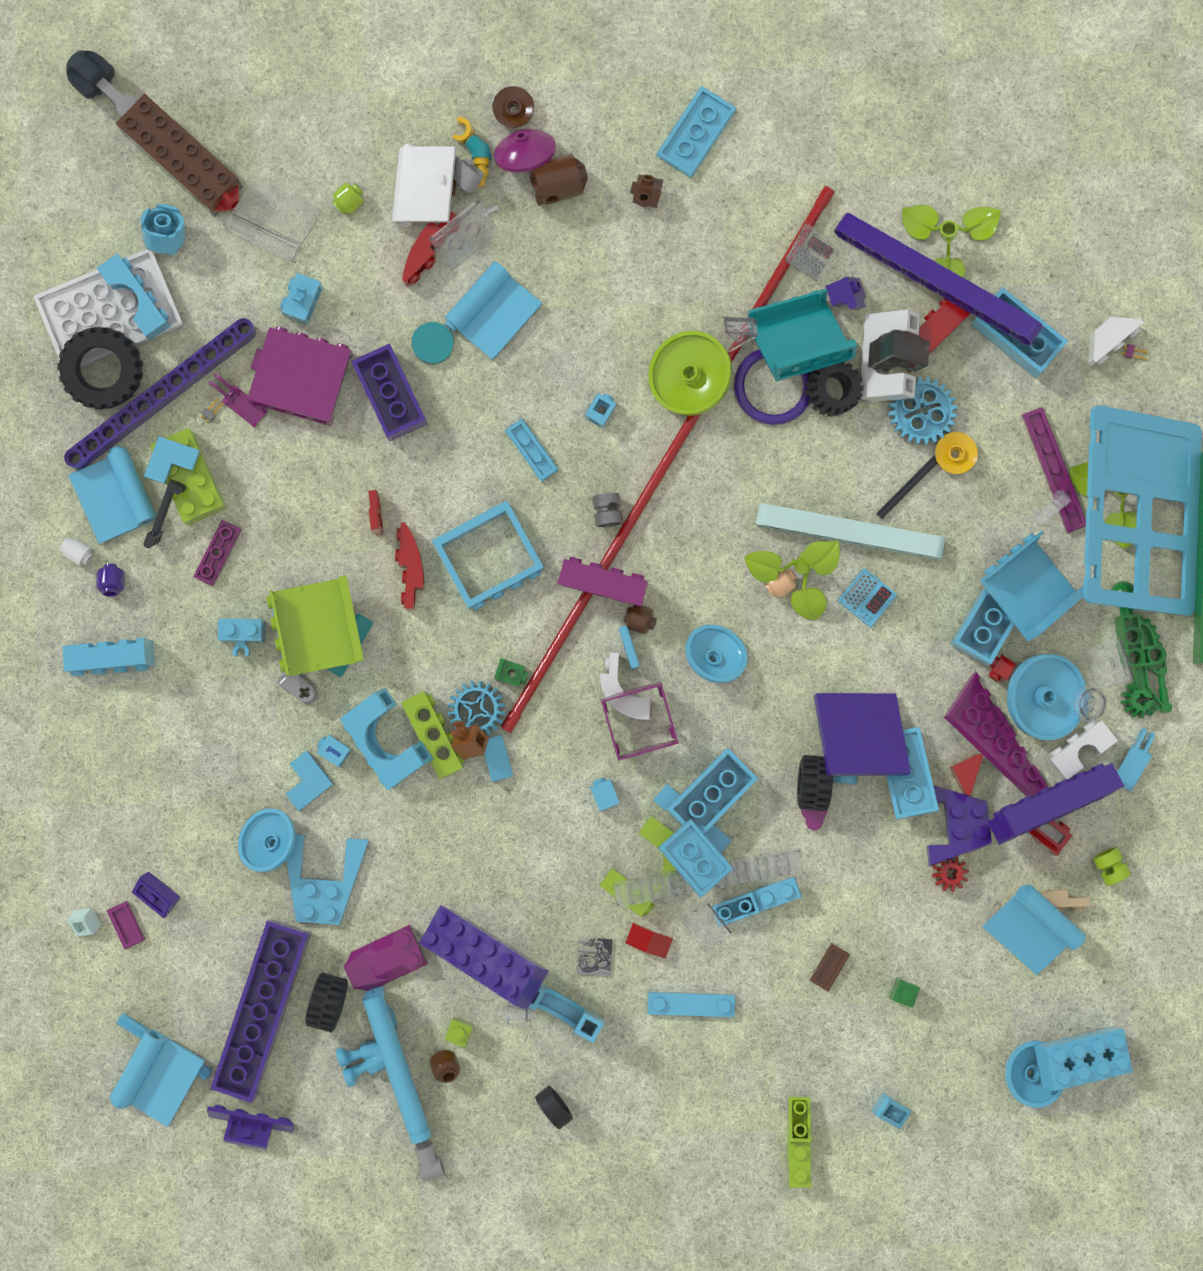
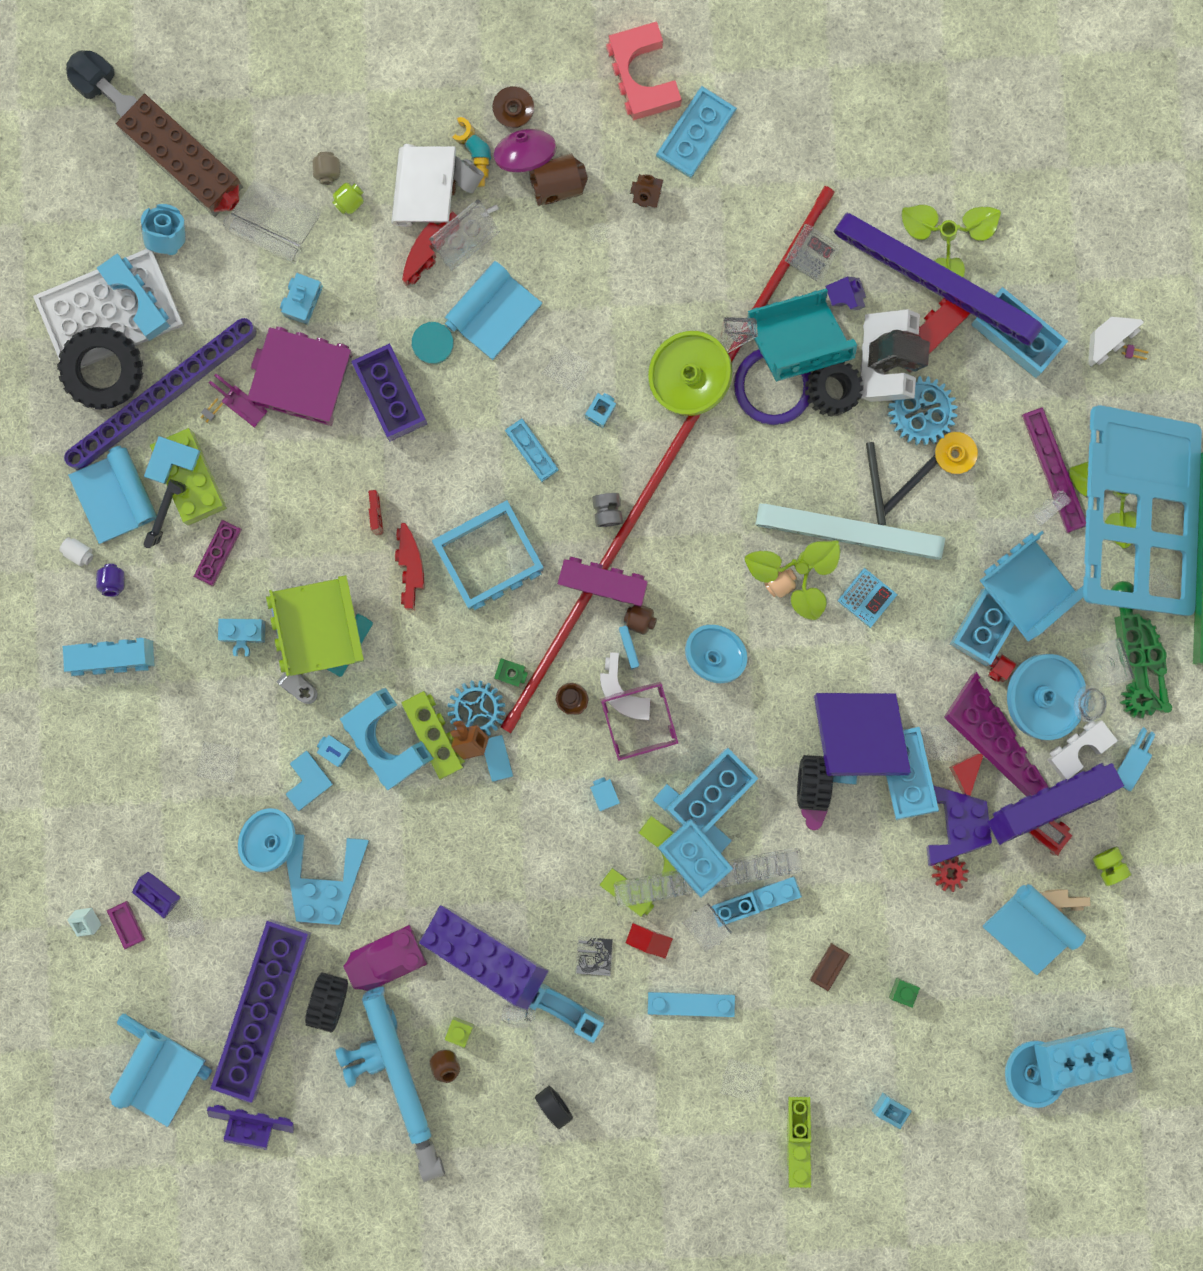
(326, 167): none -> dark tan head
(572, 698): none -> reddish brown hair
(641, 100): none -> coral arch
(875, 480): none -> pearl dark grey bar

